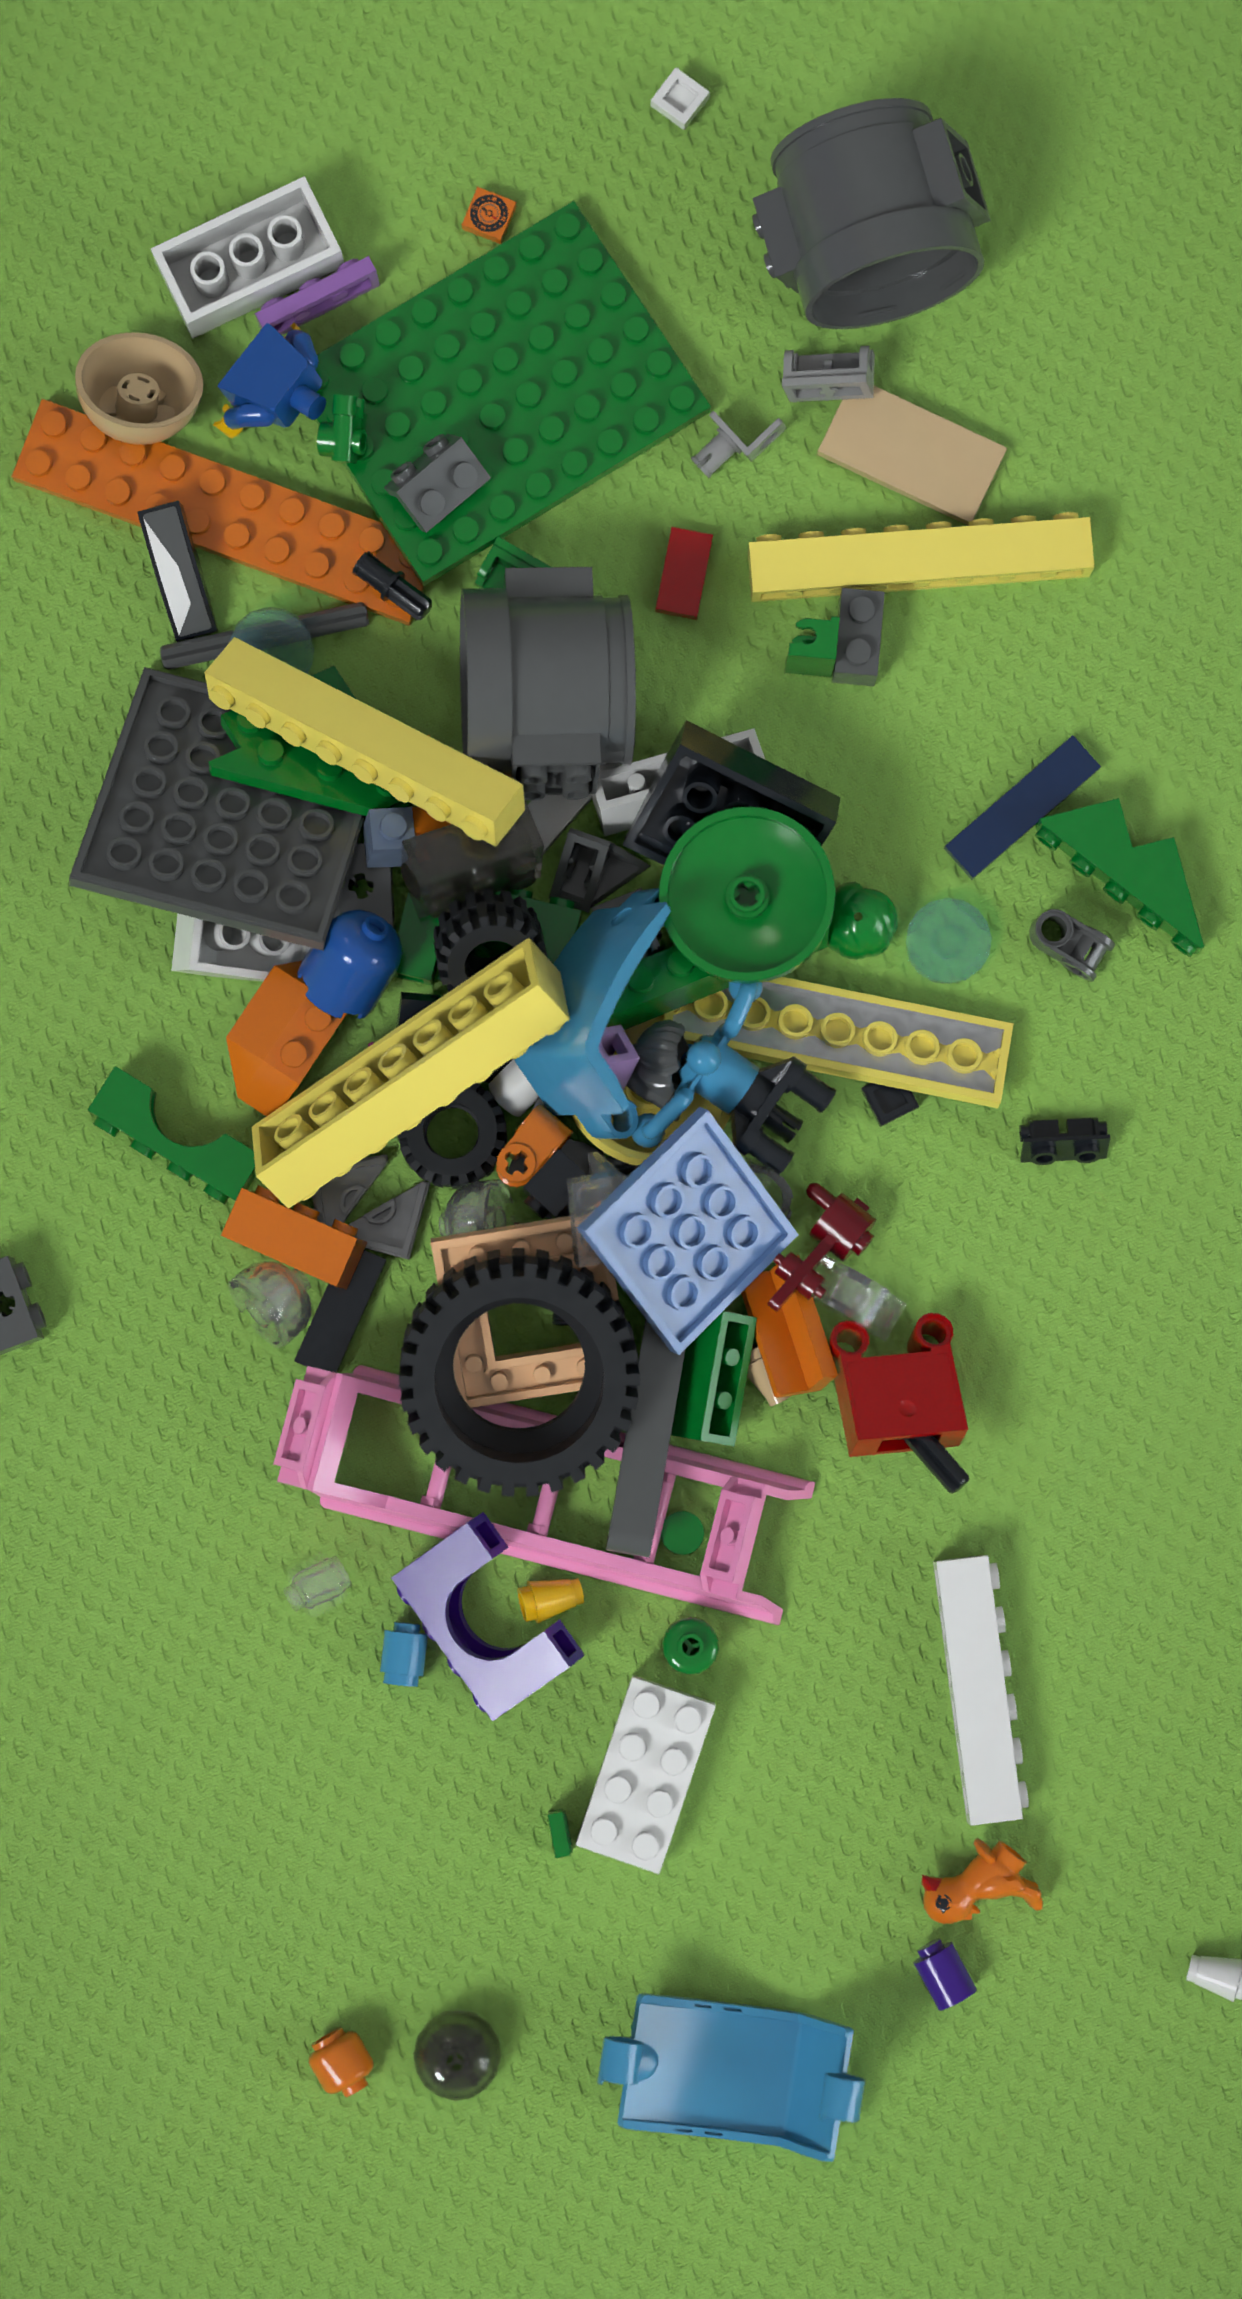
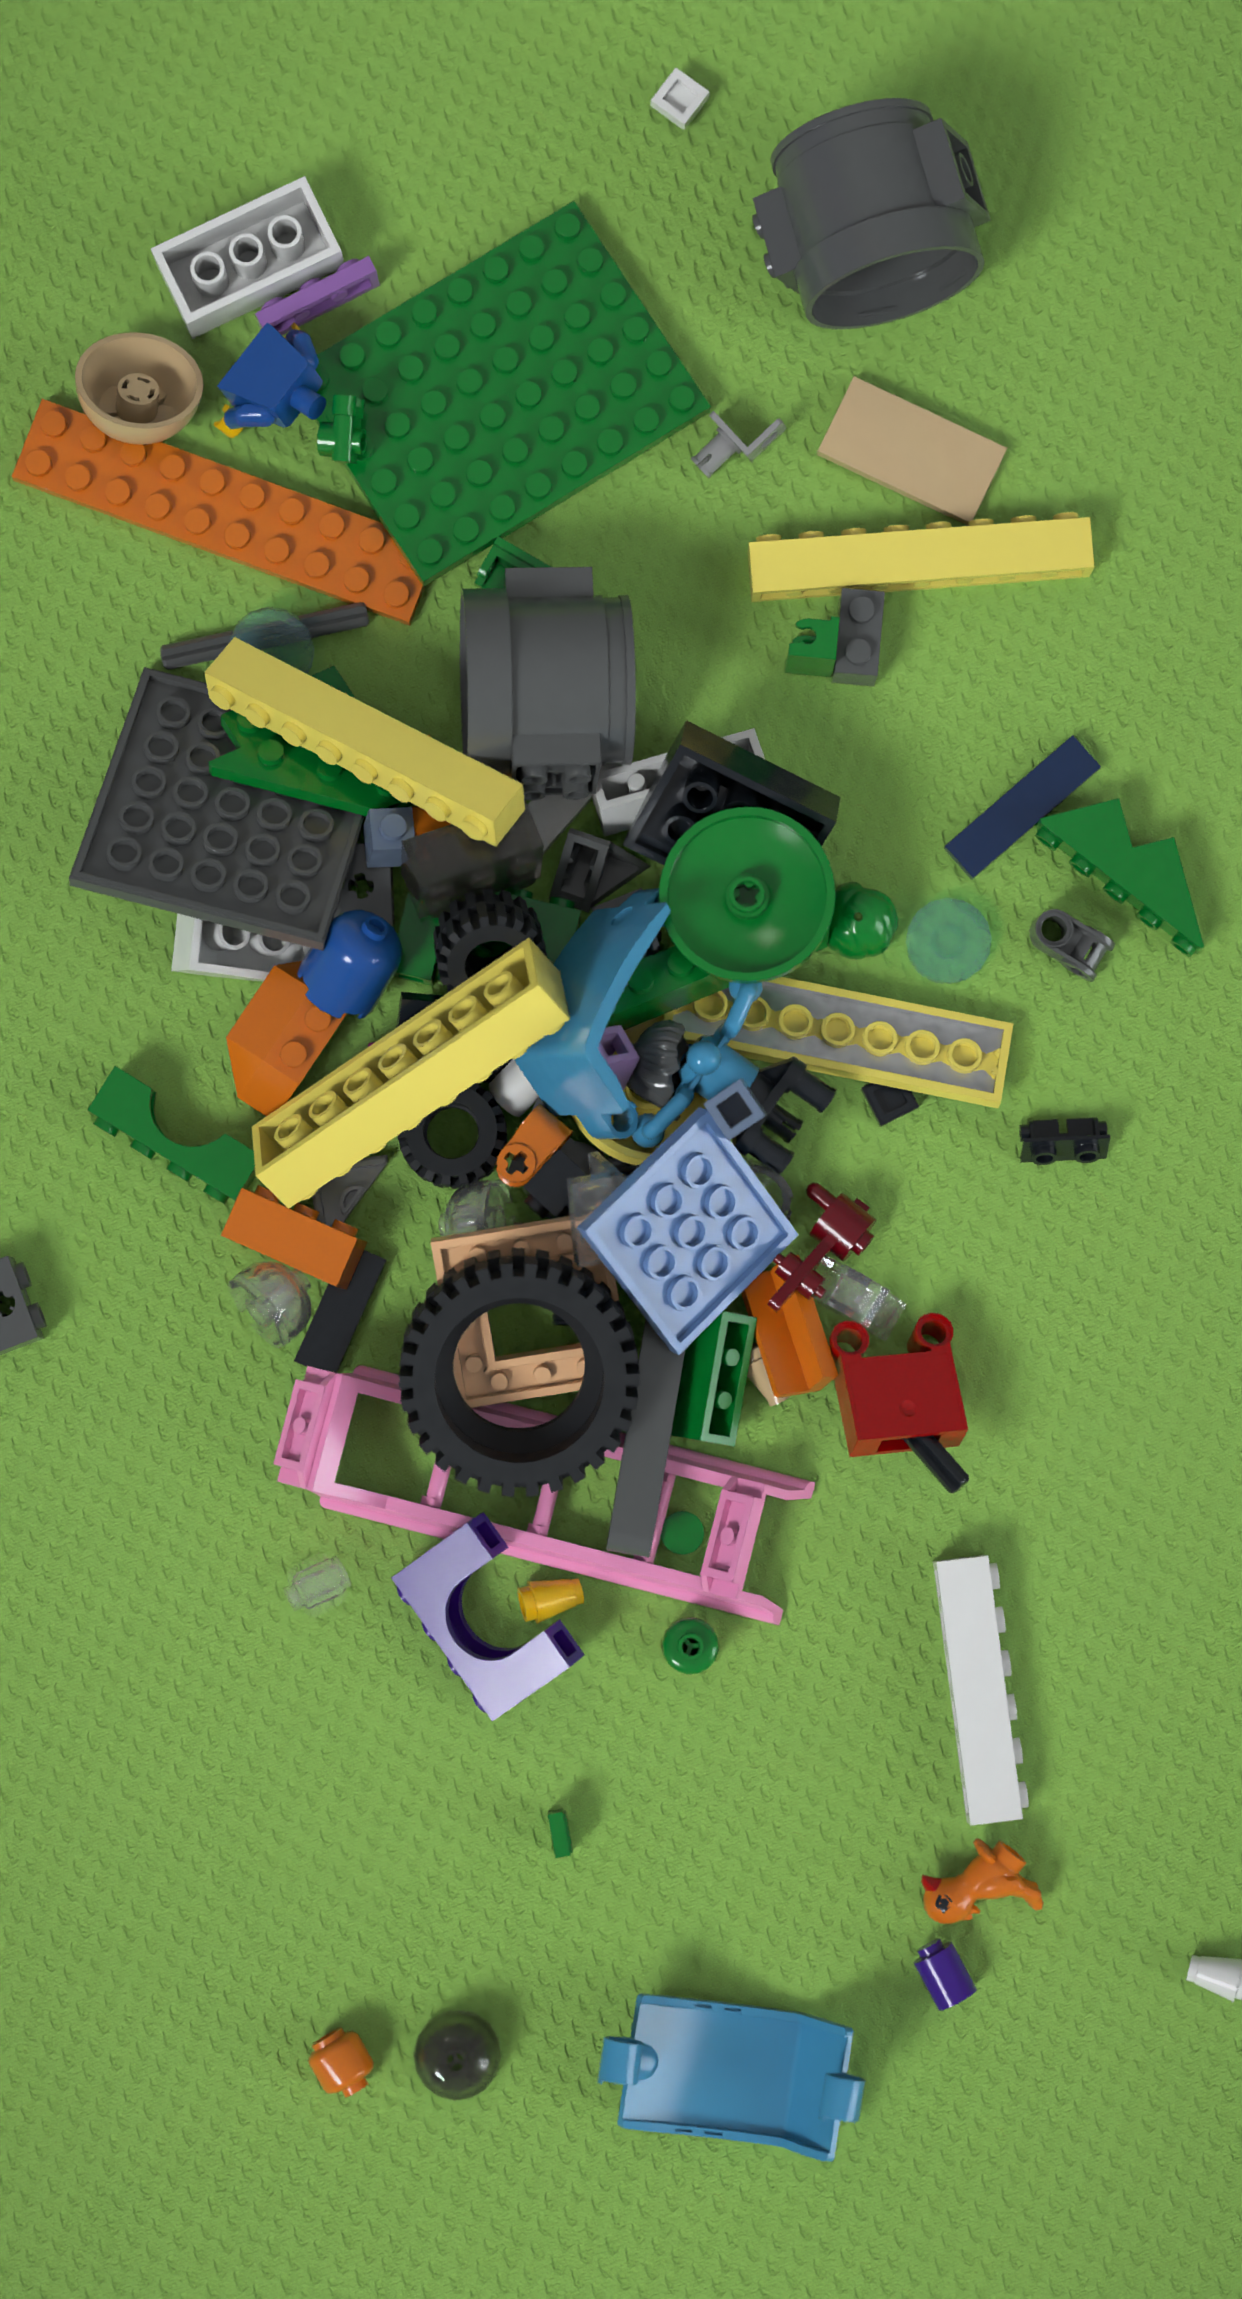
(178, 571): slope -> none
(392, 586): black axle -> none
(394, 1224): flat silver tile -> none
(403, 1654): dark azure brick -> none
(437, 480): dark grey bracket -> none
(489, 215): orange tile -> none
(645, 1774): white brick -> none
(684, 573): red tile -> none
(735, 1109): none -> sand blue brick
(829, 376): light grey hinge -> none

